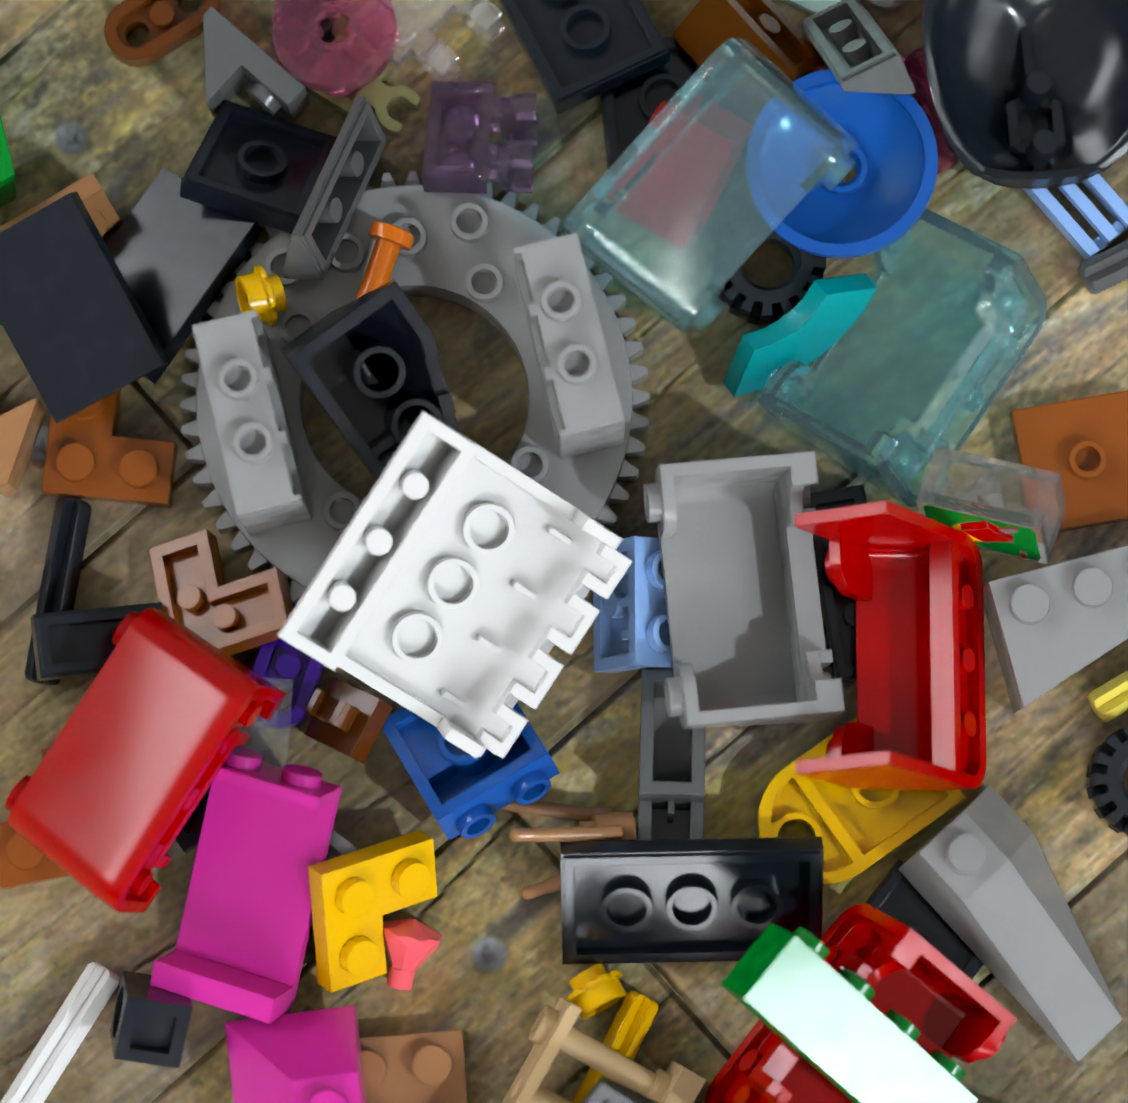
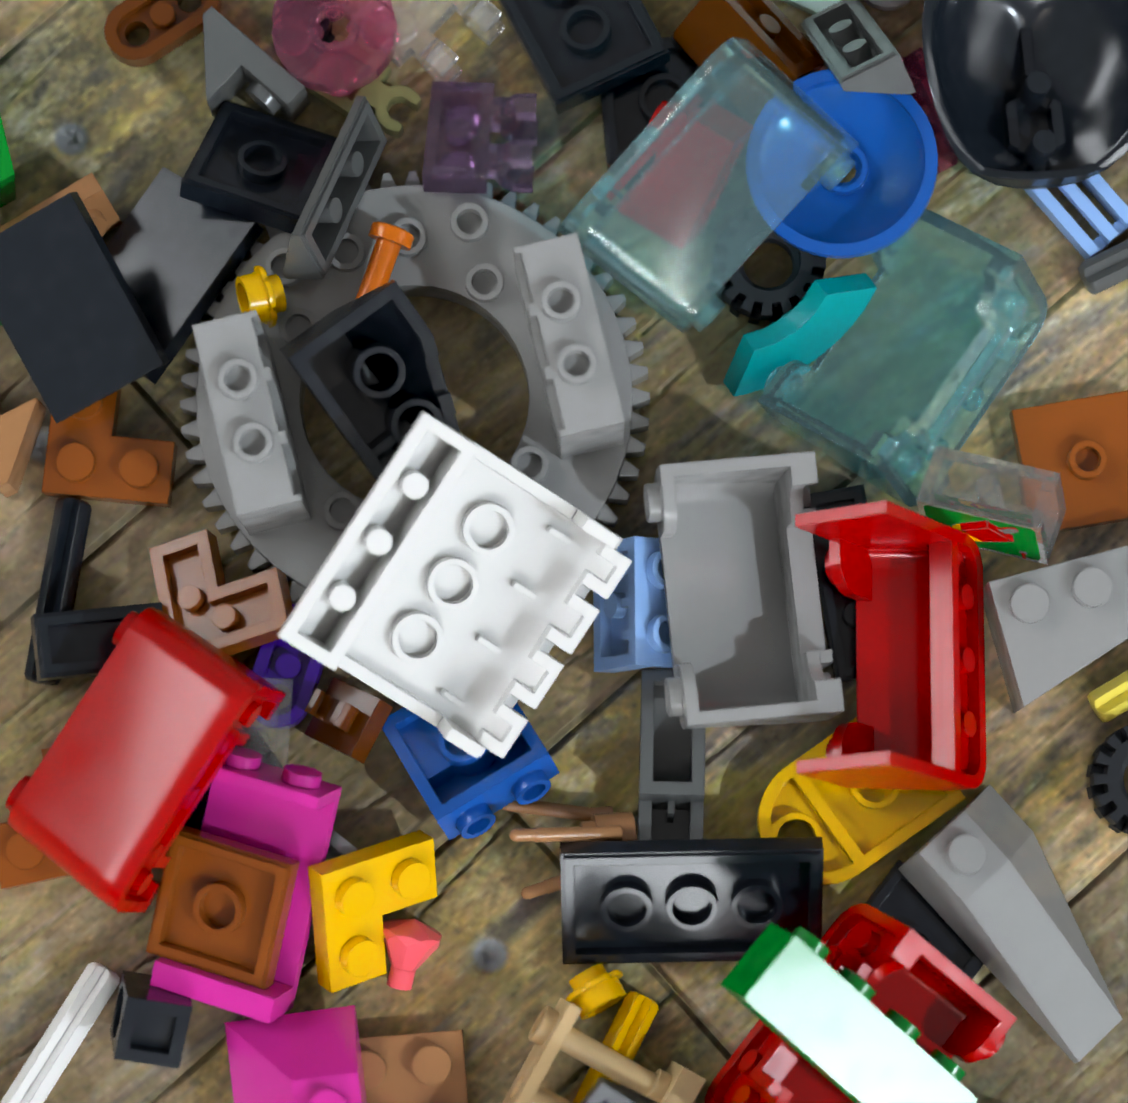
(223, 907): none -> dark orange plate

